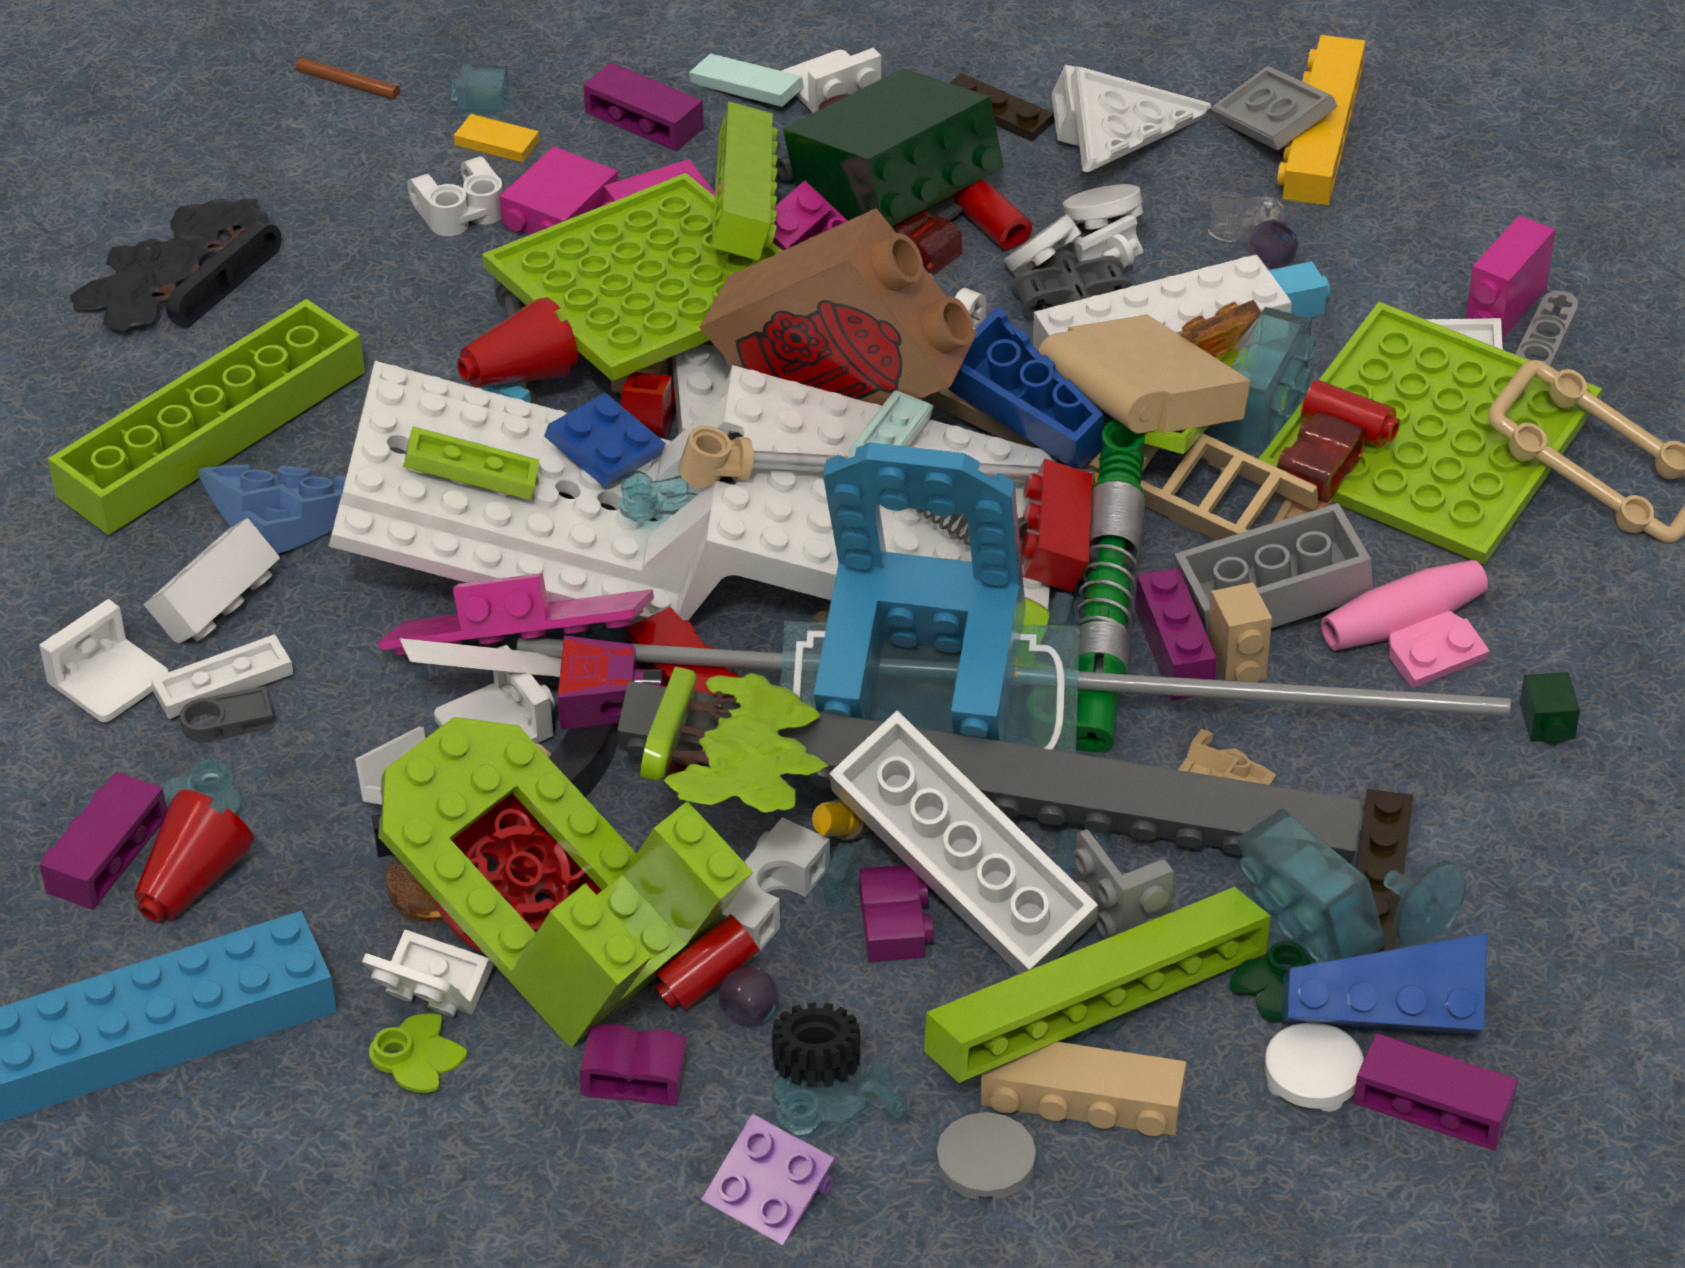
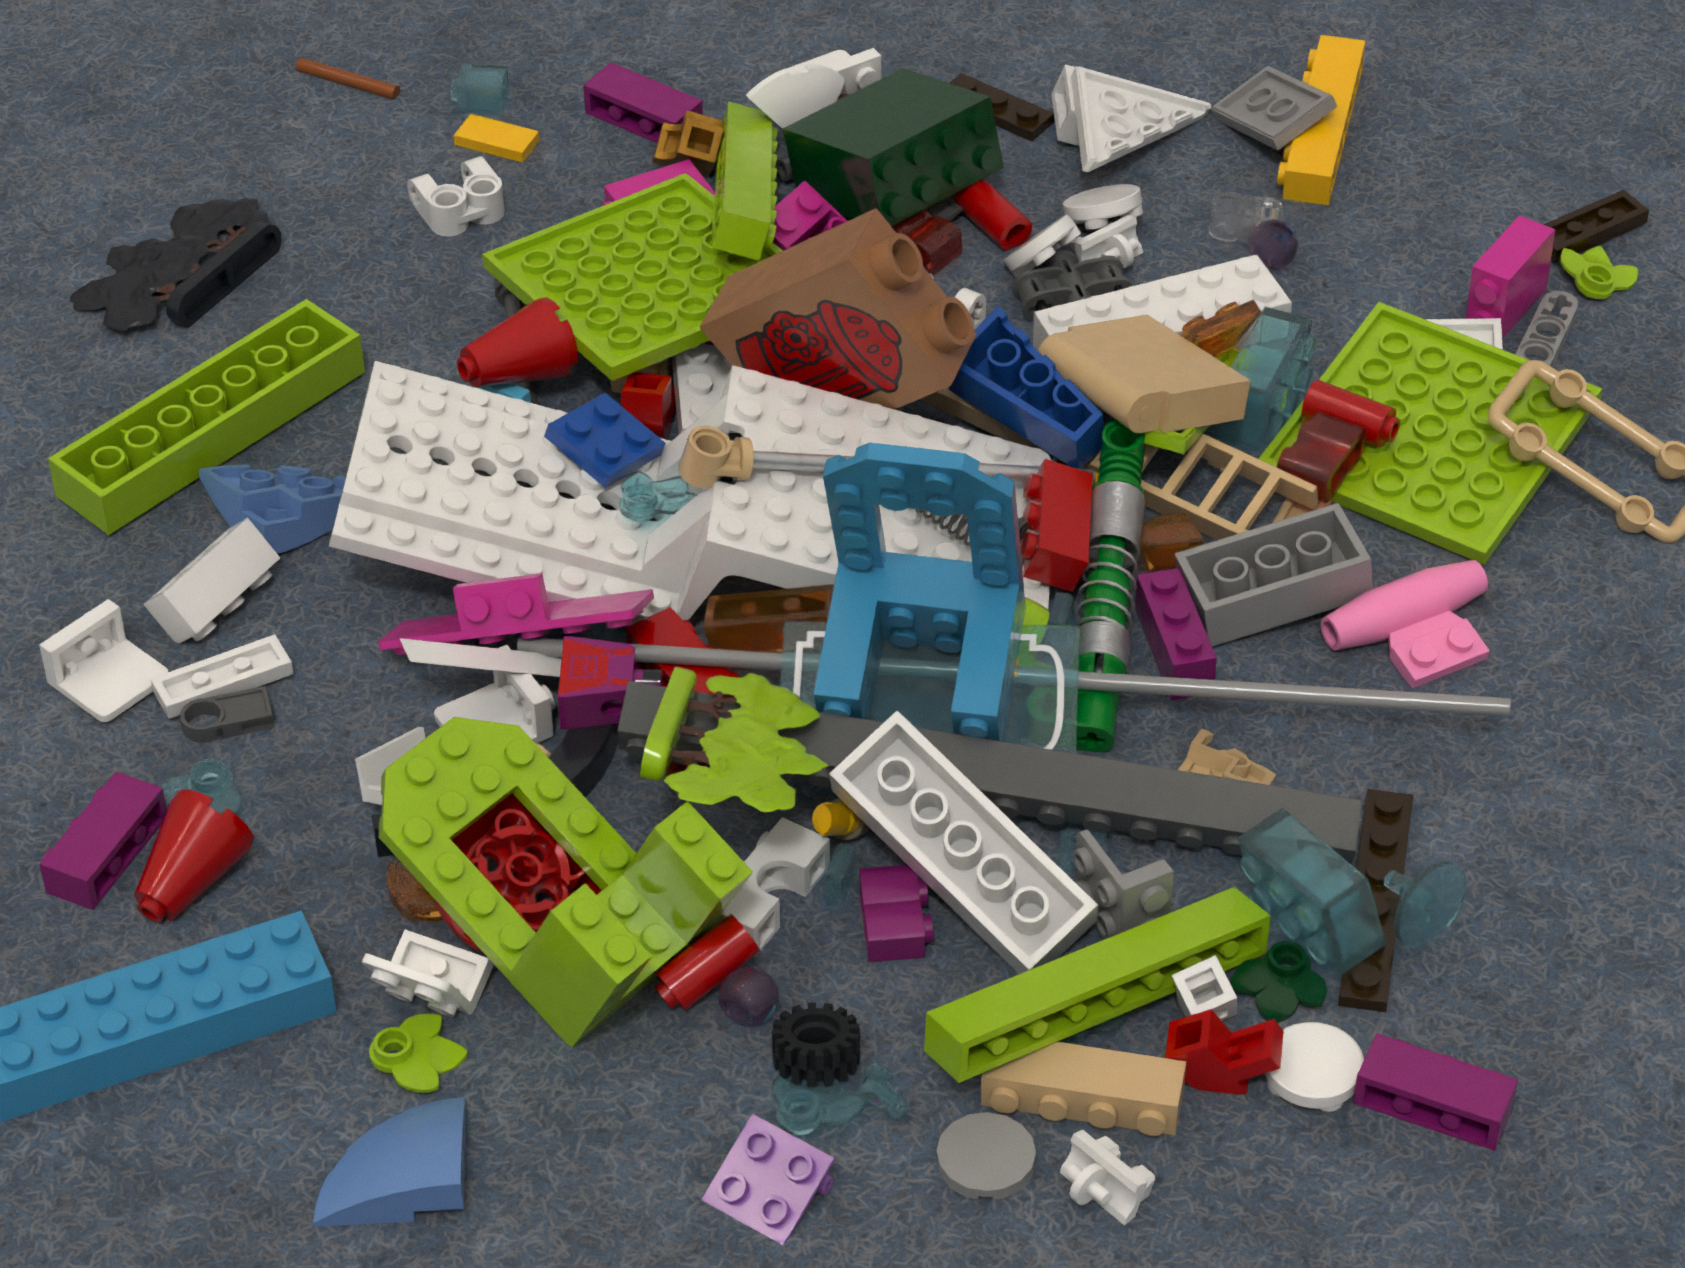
(399, 1168): none -> medium blue brick
(471, 463): lime plate -> none
(554, 191): dark pink brick -> none
(633, 1064): magenta brick -> none
(693, 139): none -> pearl gold brick
(746, 80): light aqua tile -> none
(757, 618): none -> clear orange brick
(796, 95): none -> white brick
(895, 422): light aqua tile -> none
(1103, 1177): none -> white hips
(1164, 537): none -> clear orange brick
(1205, 988): none -> white brick
(1222, 1058): none -> red brick
(1240, 633): tan brick -> none
(1304, 288): medium azure brick -> none
(1402, 989): blue wedge -> none
(1549, 707): dark green brick -> none
(1595, 273): none -> lime plate
(1597, 223): none -> dark brown plate

